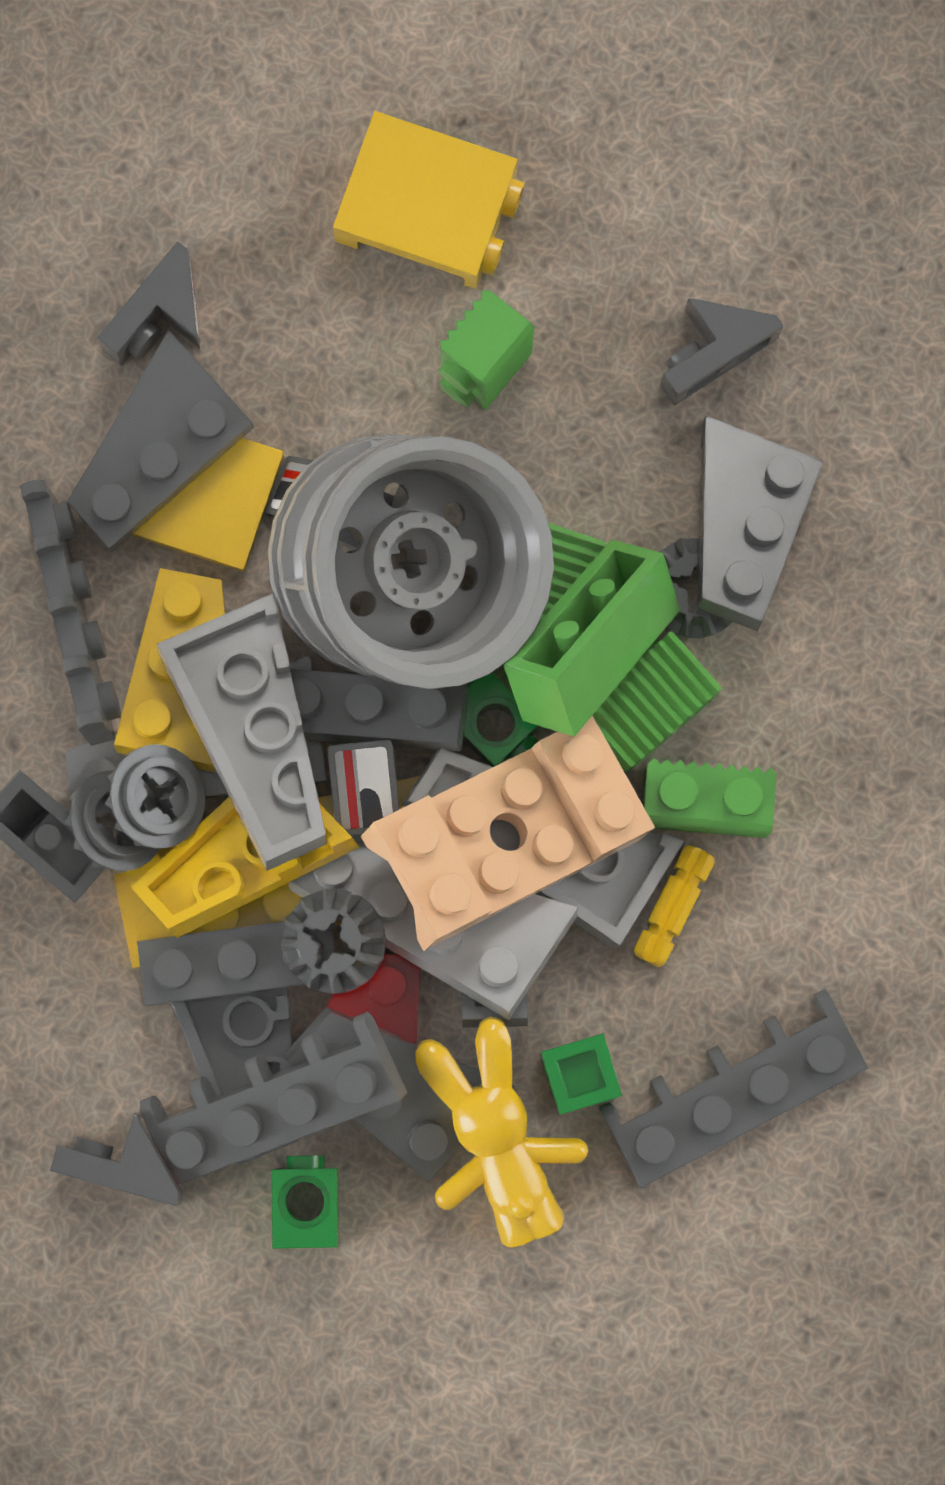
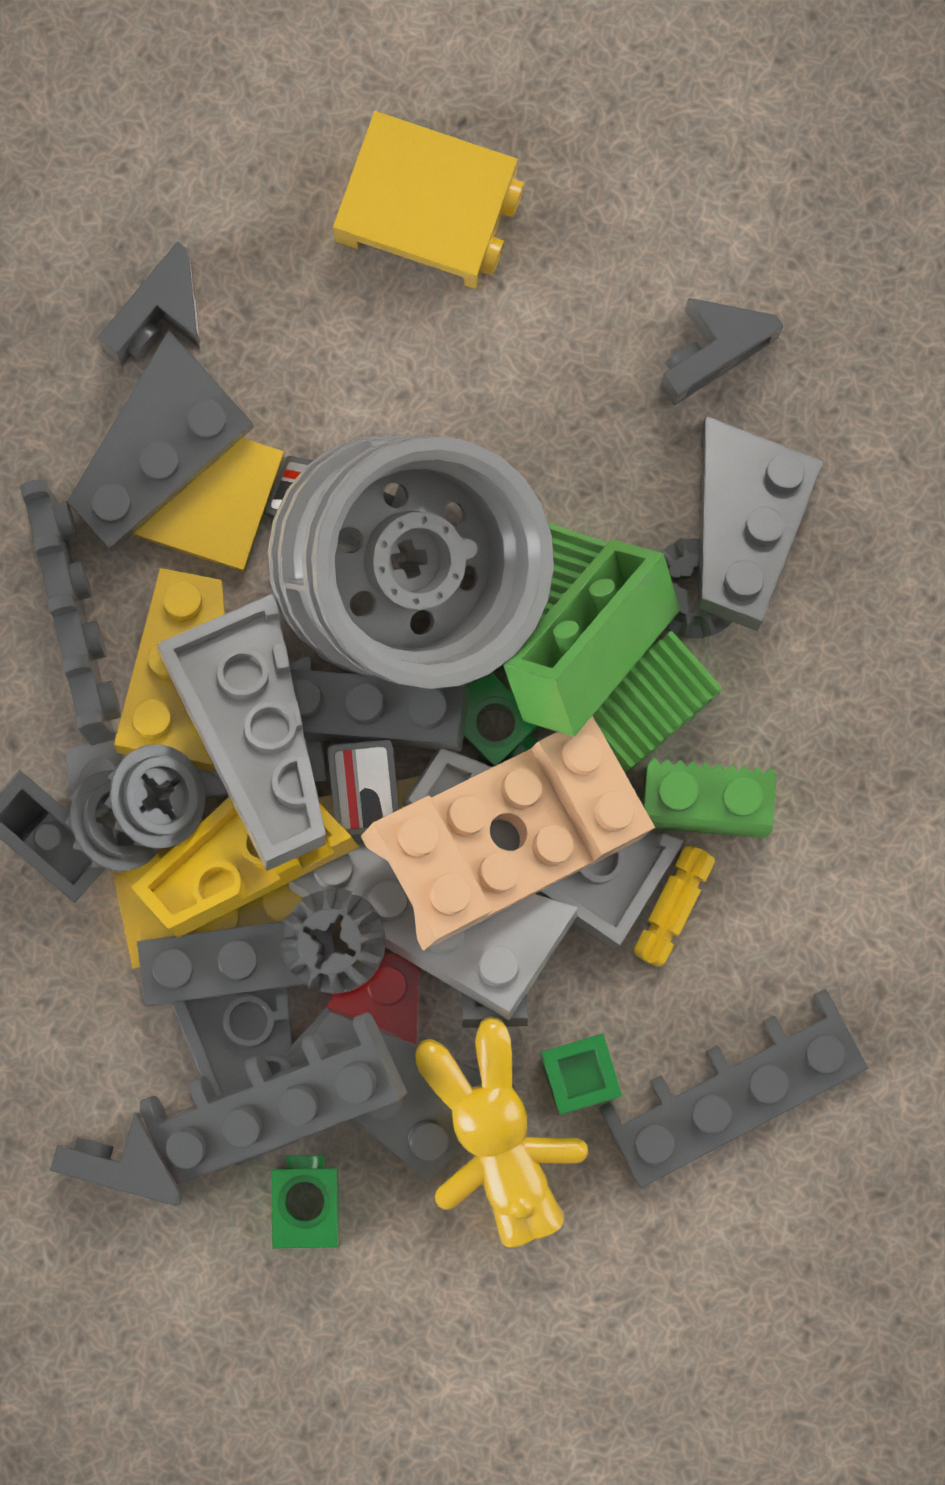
(484, 351): bright green brick -> none

